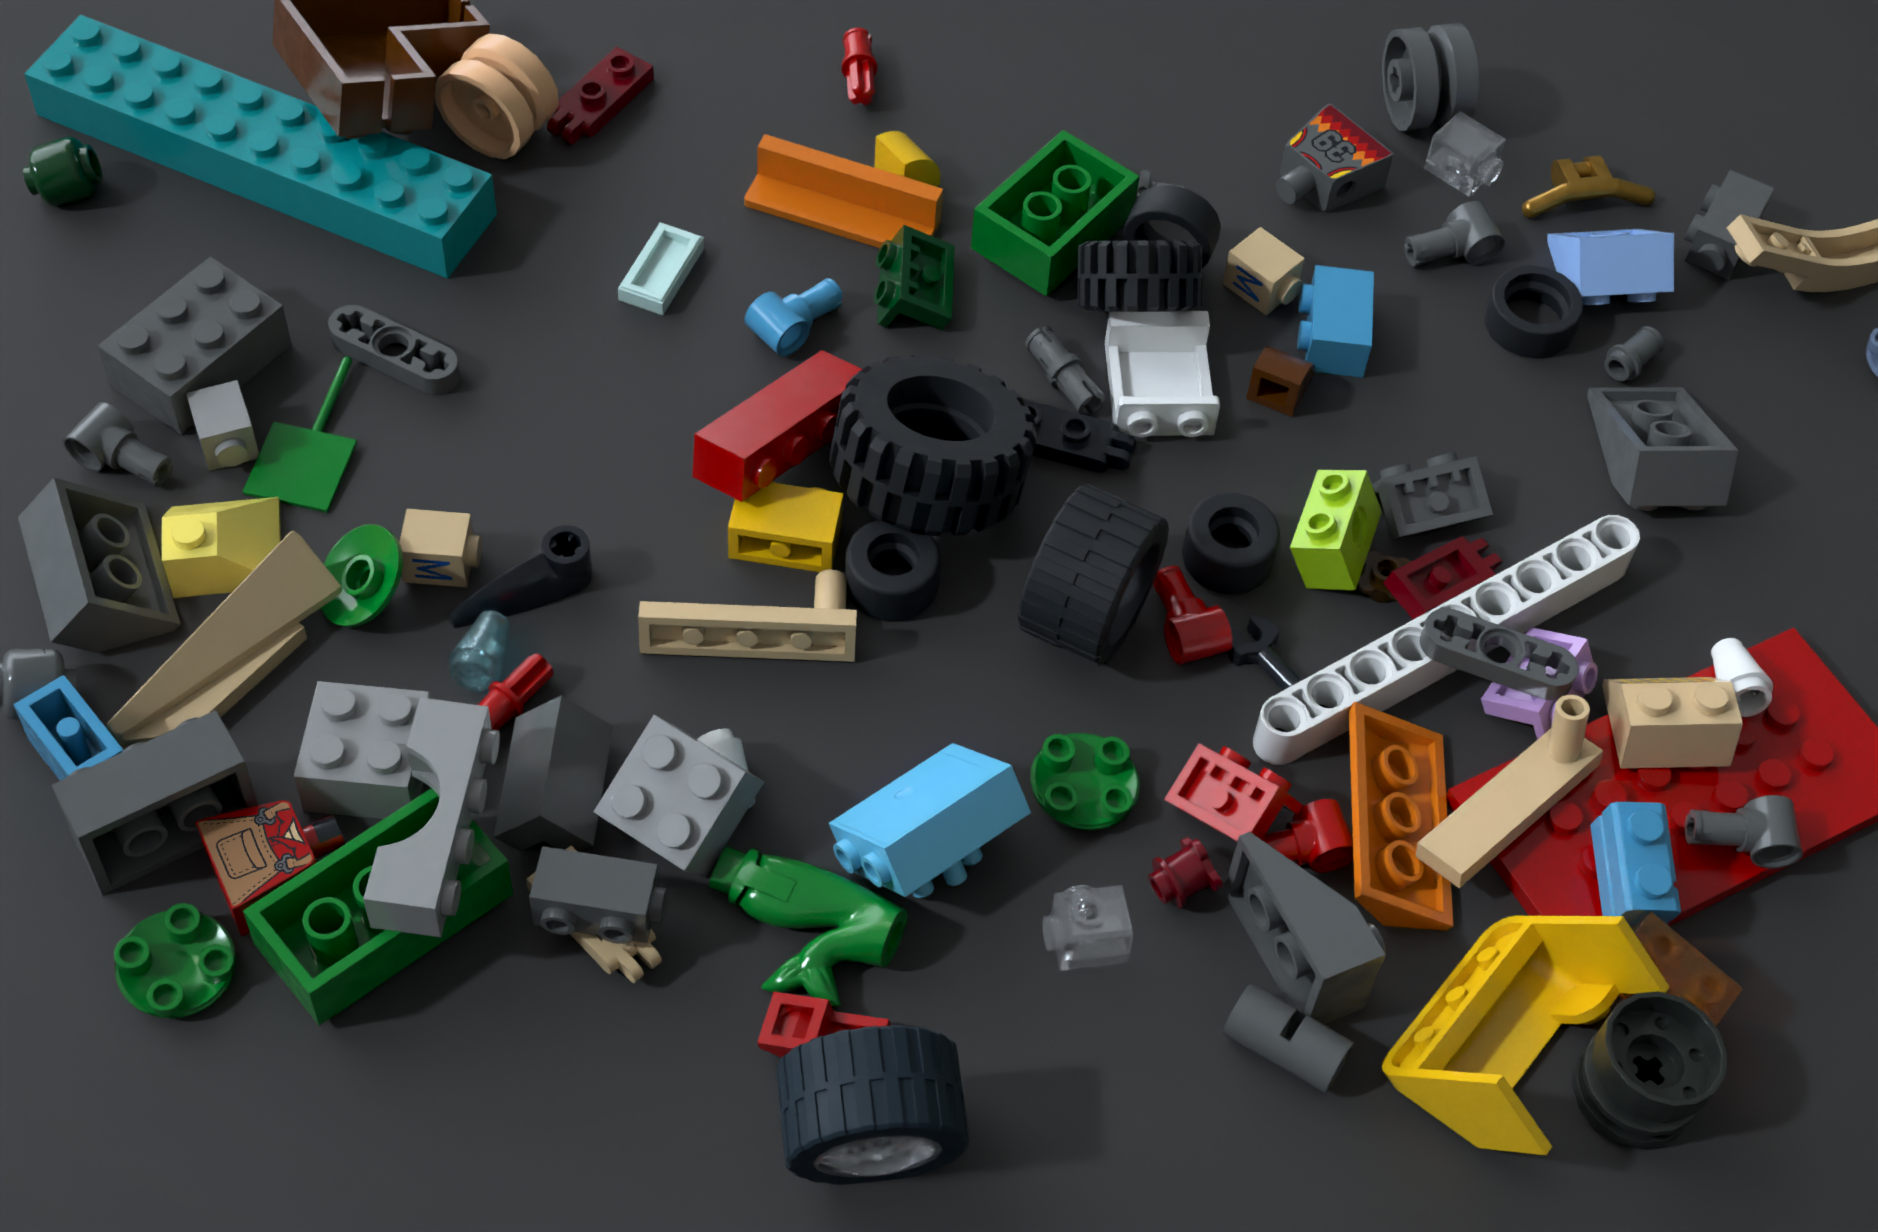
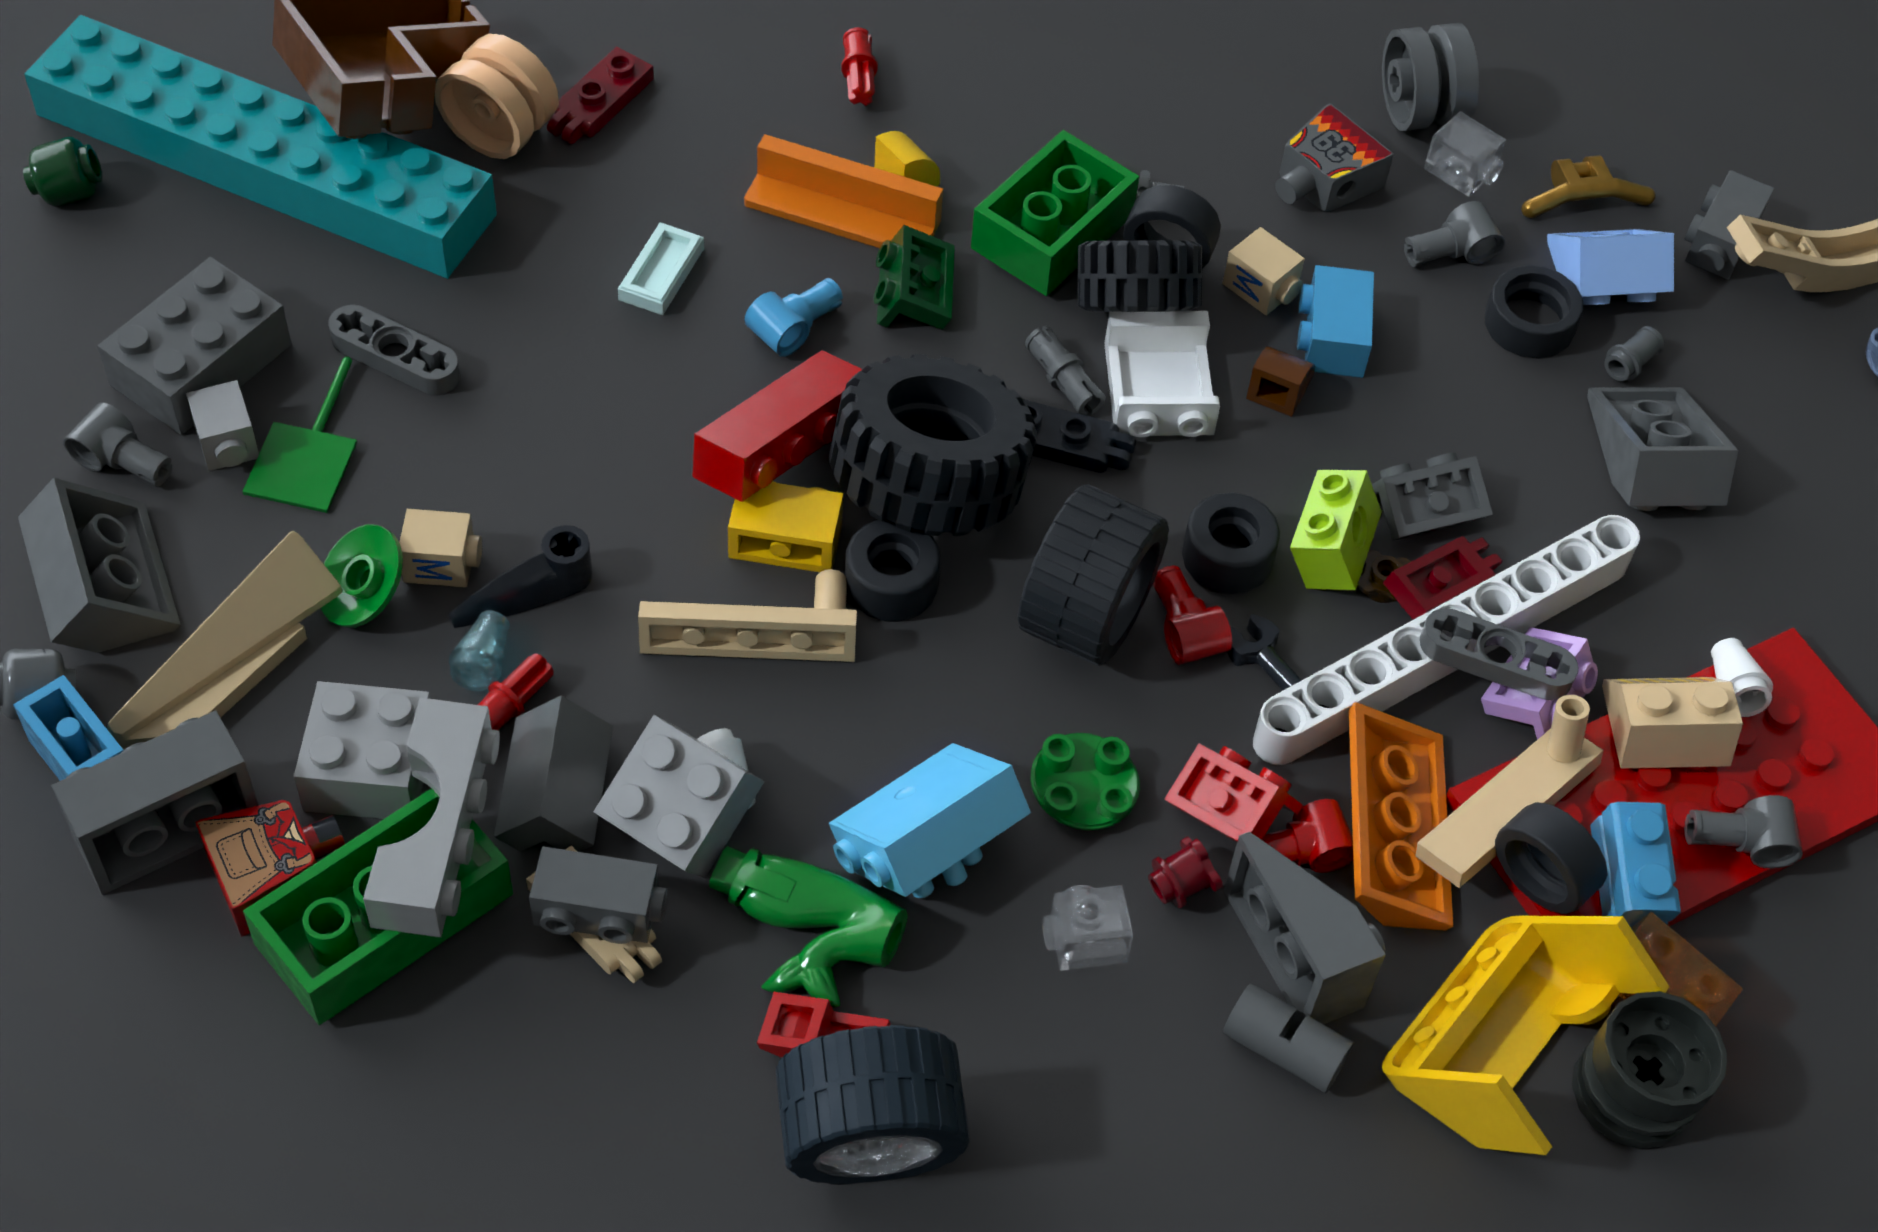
(175, 962): green dish -> none
(217, 544): light yellow slope -> none
(1551, 858): none -> black tyre

